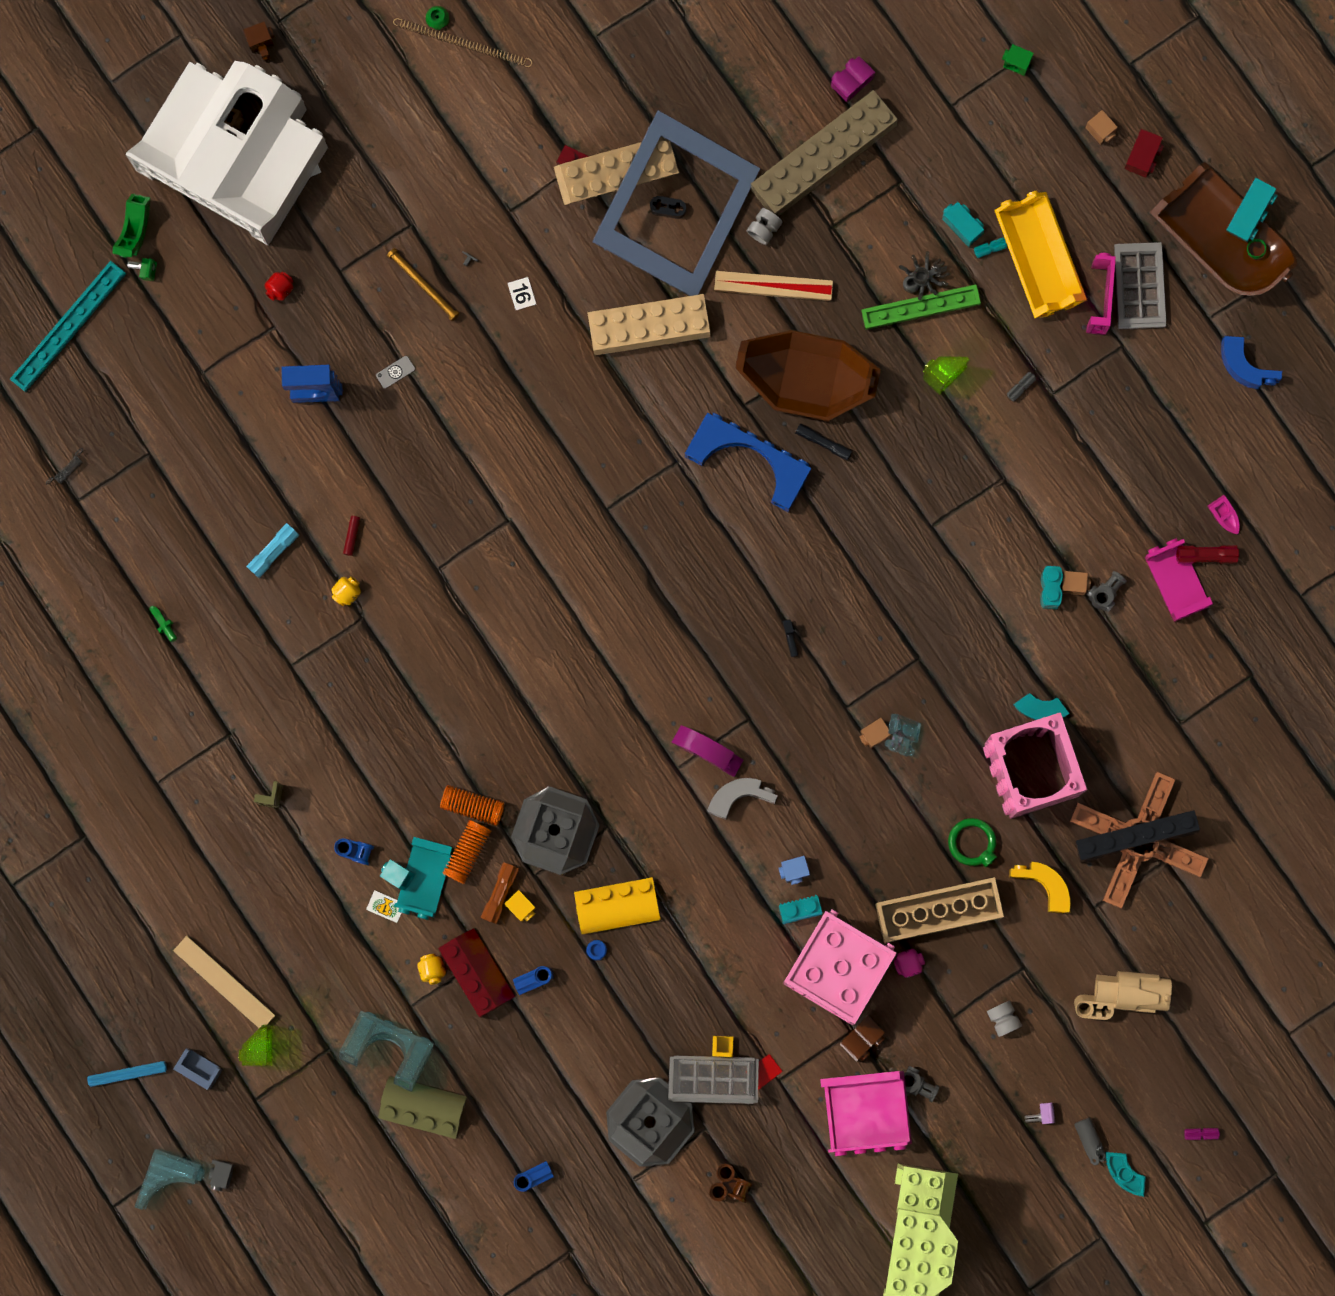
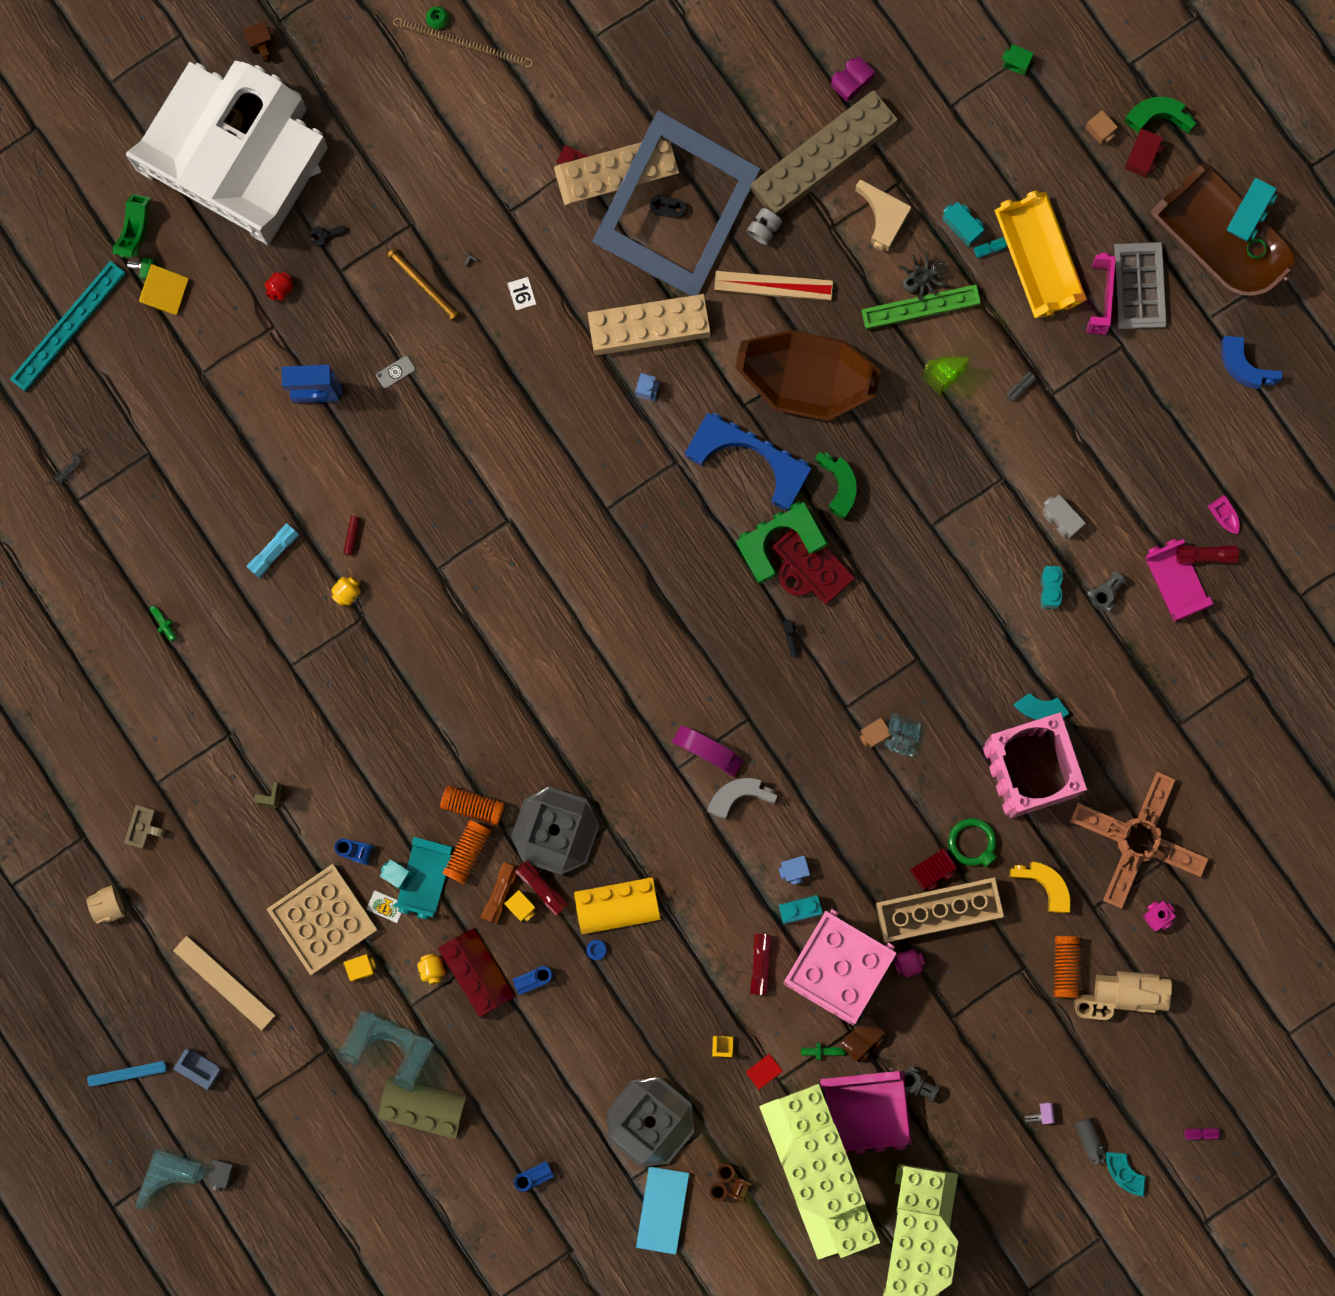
(106, 905): none -> tan piece
(141, 827): none -> dark tan plate
(163, 289): none -> yellow tile
(258, 1048): clear neon green slope -> none
(322, 919): none -> tan plate
(325, 234): none -> black bar
(360, 967): none -> yellow brick
(551, 898): none -> dark red axle
(647, 387): none -> medium blue brick
(662, 1210): none -> medium azure tile
(713, 1079): clear piece -> none
(754, 544): none -> green arch
(759, 978): none -> dark red axle
(811, 435): black piece -> none
(813, 572): none -> dark red plate
(818, 1051): none -> green piece
(819, 1173): none -> yellowish green panel
(845, 498): none -> green arch
(888, 214): none -> tan arch
(934, 869): none -> dark red brick
(1004, 1018): light grey wheel -> none
(1061, 974): none -> orange piece
(1063, 516): none -> light grey brick
(1075, 583): medium nougat brick -> none
(1138, 835): black arch -> none
(1153, 919): none -> dark pink brick
(1159, 108): none -> green arch

